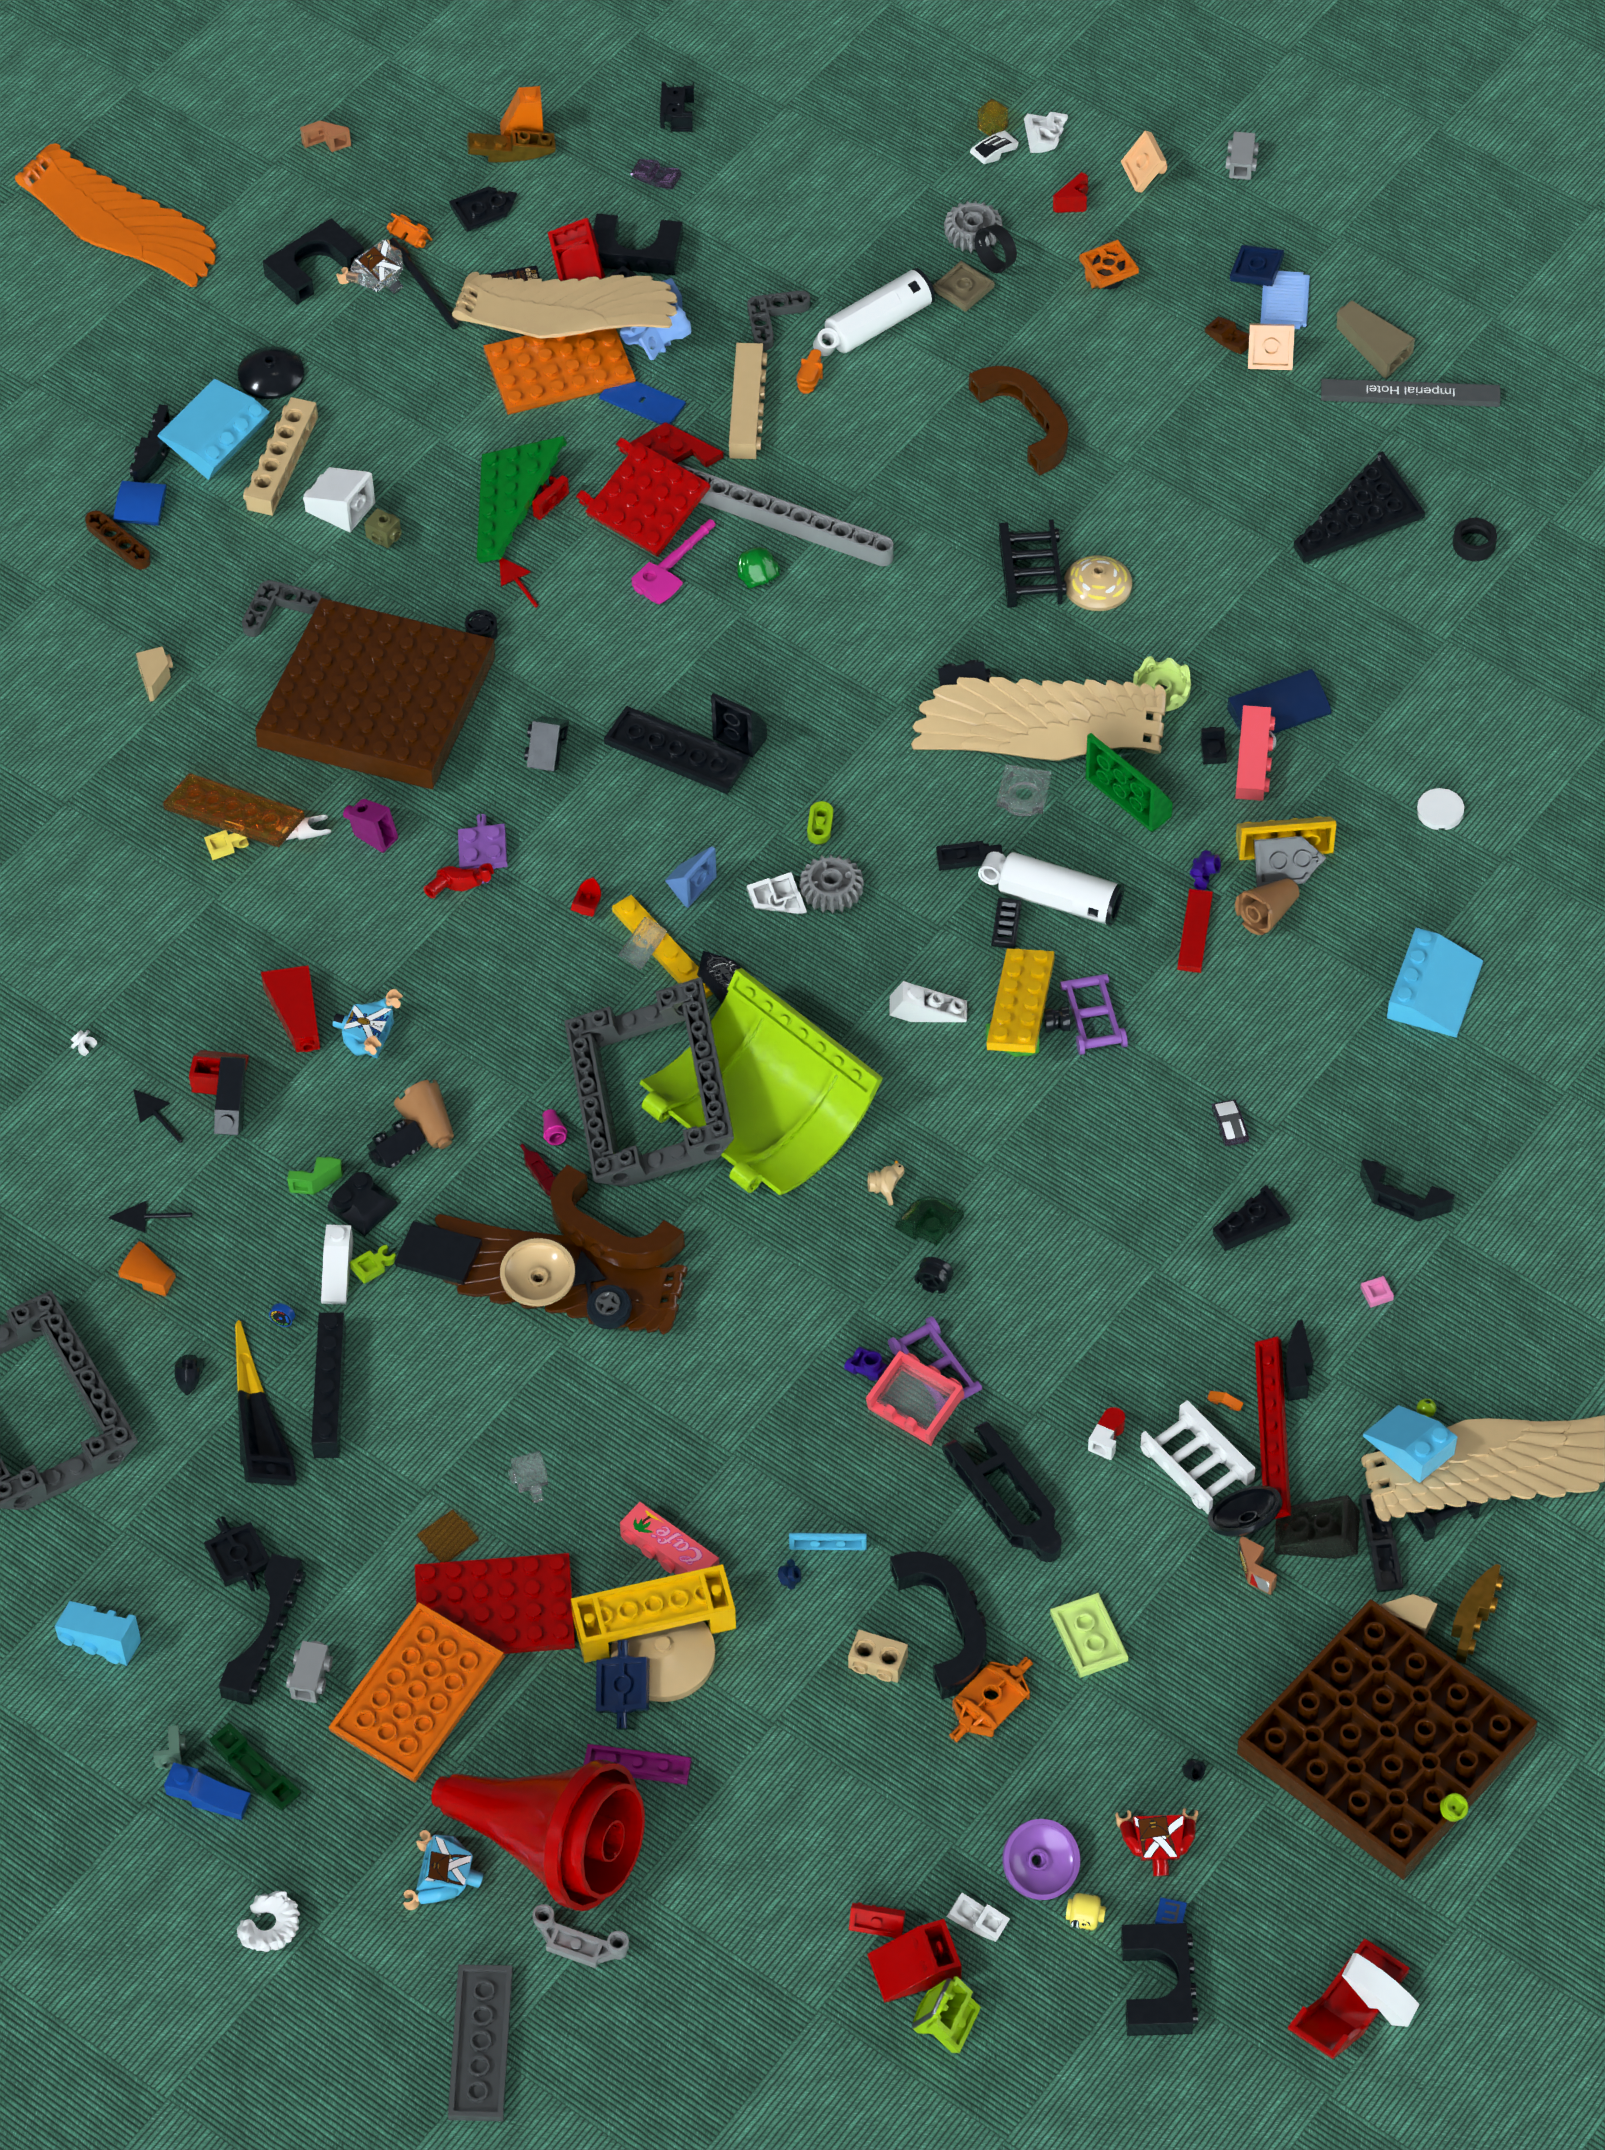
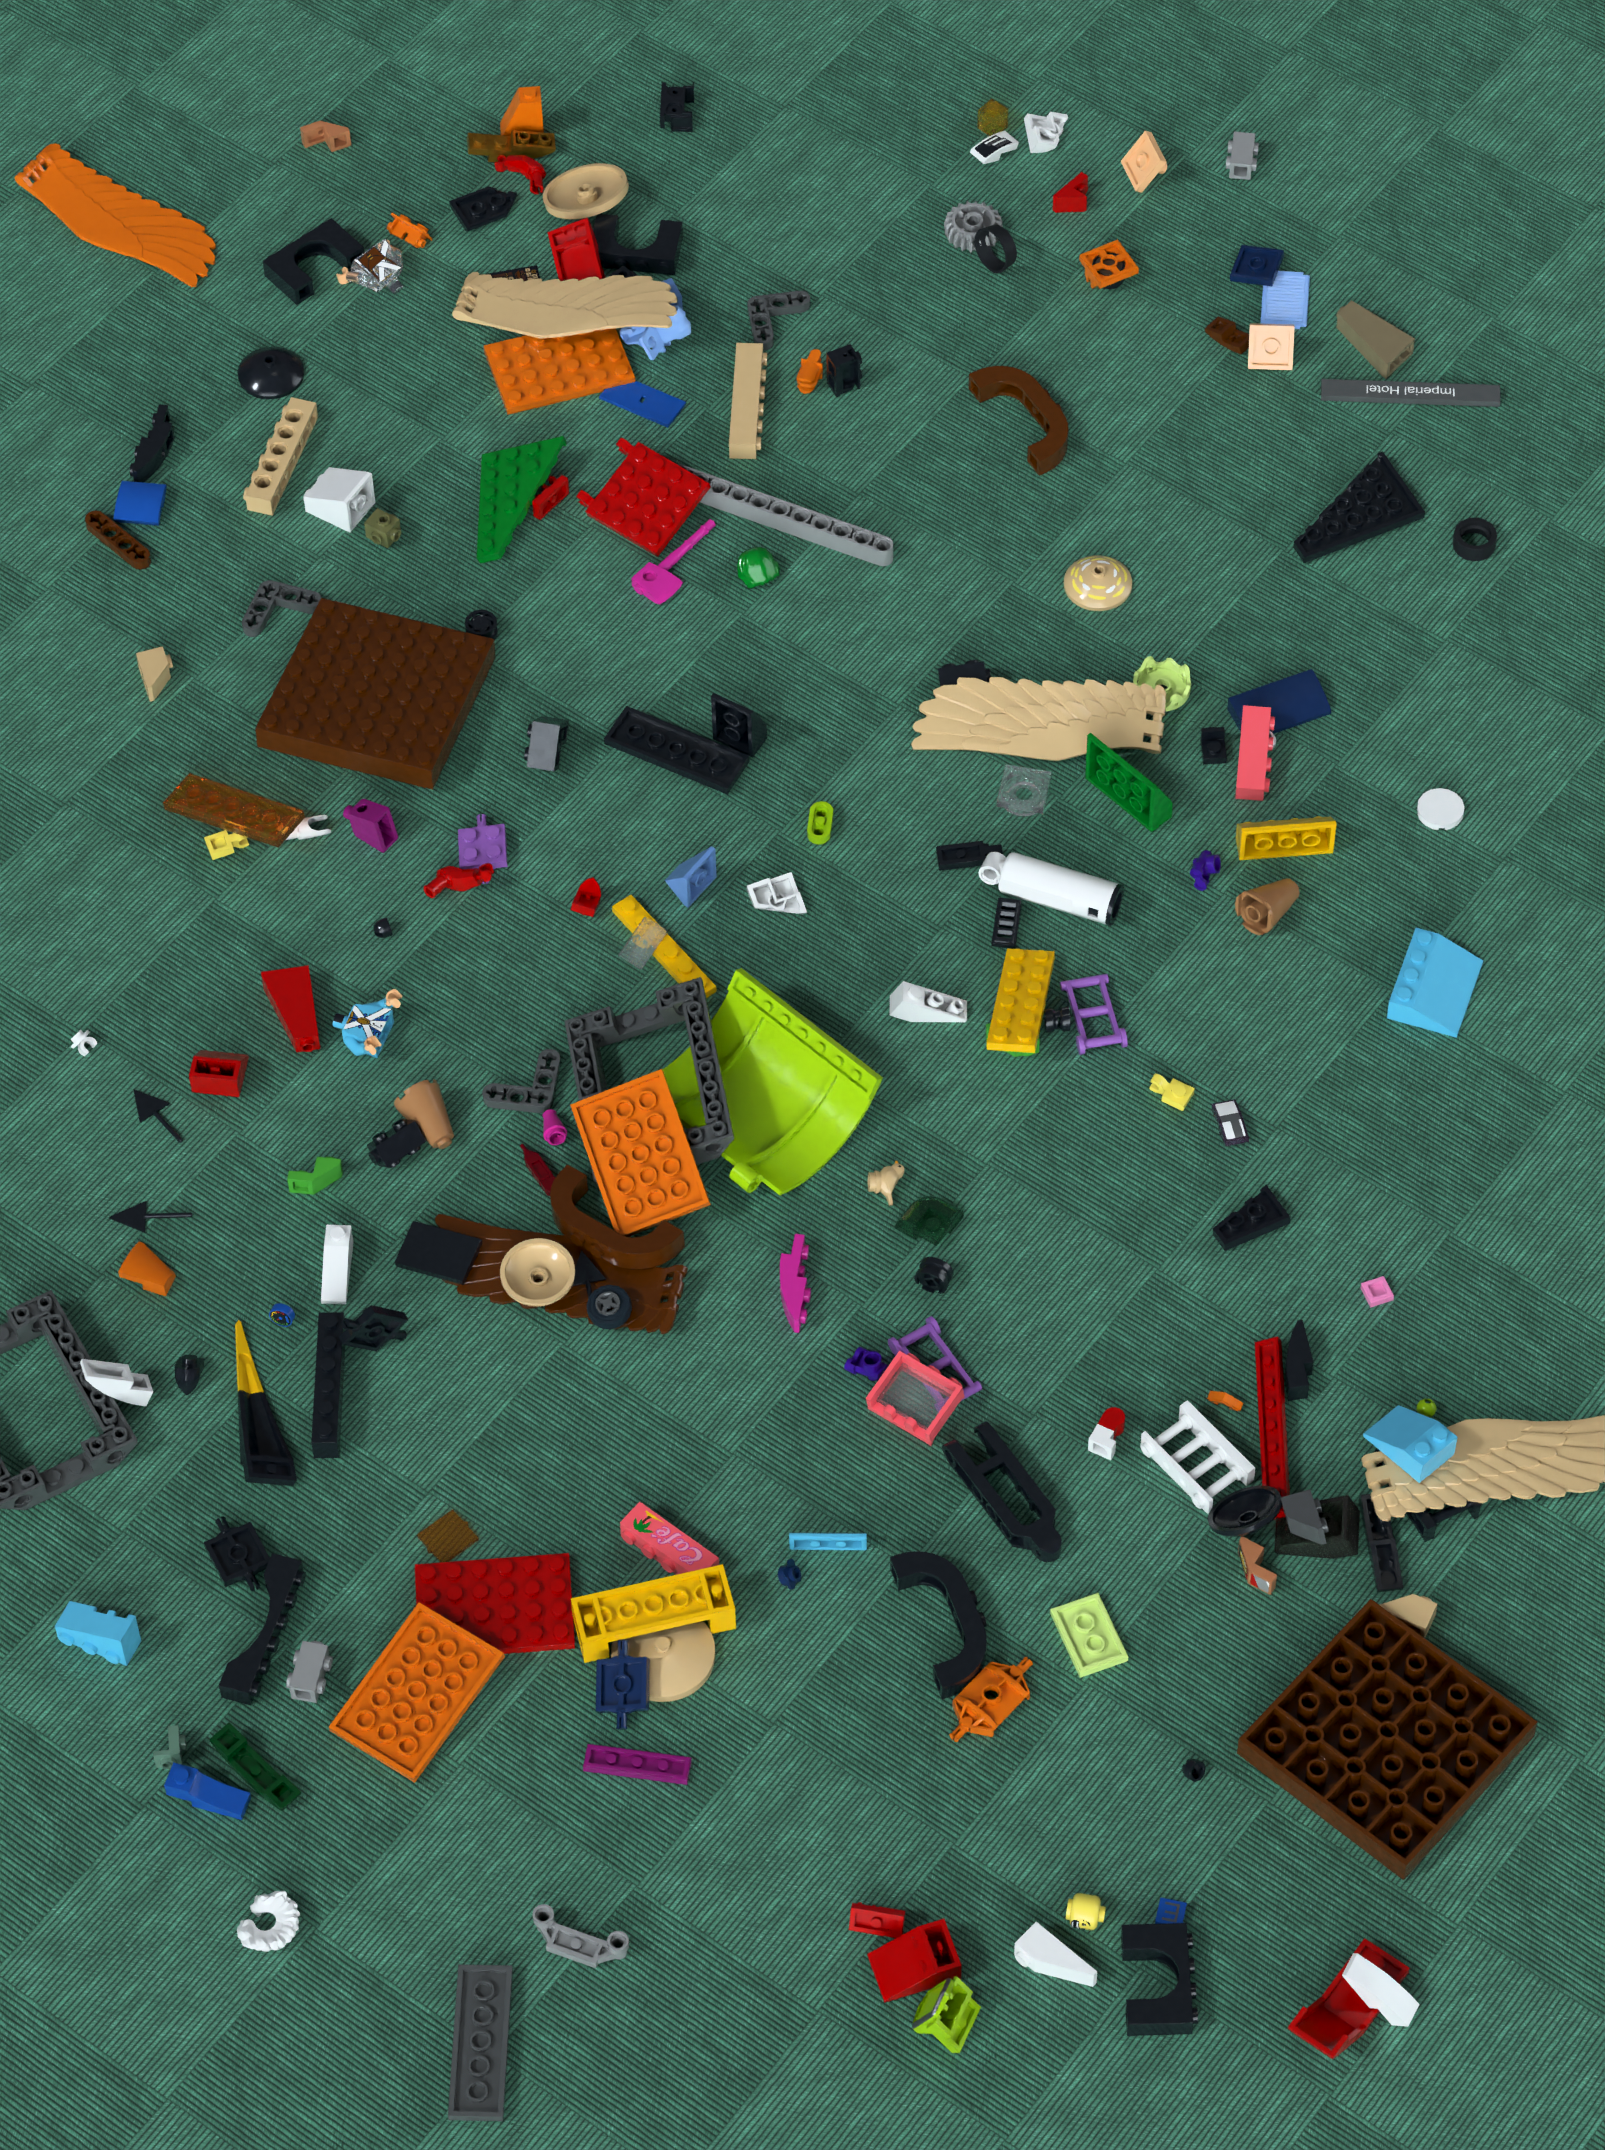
(118, 1381): none -> white slope
(214, 427): medium azure slope -> none
(230, 1096): black slope -> none
(361, 1203): black slope -> none
(370, 1266): lime plate -> none
(373, 1328): none -> black plate
(382, 928): none -> black hinge
(425, 285): black bar -> none
(443, 1870): torso -> none
(510, 572): red piece -> none
(527, 166): none -> red arm
(529, 1474): clear brick -> none
(537, 1091): none -> dark grey beam
(567, 1827): red piece -> none
(585, 191): none -> tan dish
(640, 1154): none -> orange plate
(652, 174): clear purple slope -> none
(678, 445): red wing -> none
(717, 973): black tile -> none
(794, 1284): none -> dark pink slope
(831, 883): light grey gear -> none
(843, 369): none -> black hinge
(876, 313): white piece -> none
(880, 1650): tan brick -> none
(963, 286): dark tan plate -> none
(979, 1919): white slope -> none
(1013, 573): black fence -> none
(1049, 1956): none -> white slope
(1056, 1854): medium lavender dish -> none
(1158, 1837): torso -> none
(1173, 1093): none -> light yellow plate
(1195, 930): red tile -> none
(1285, 858): tile -> none
(1303, 1516): none -> dark grey slope
(1436, 1202): black slope -> none
(1454, 1807): lime tile -> none
(1475, 1609): pearl gold slope -> none

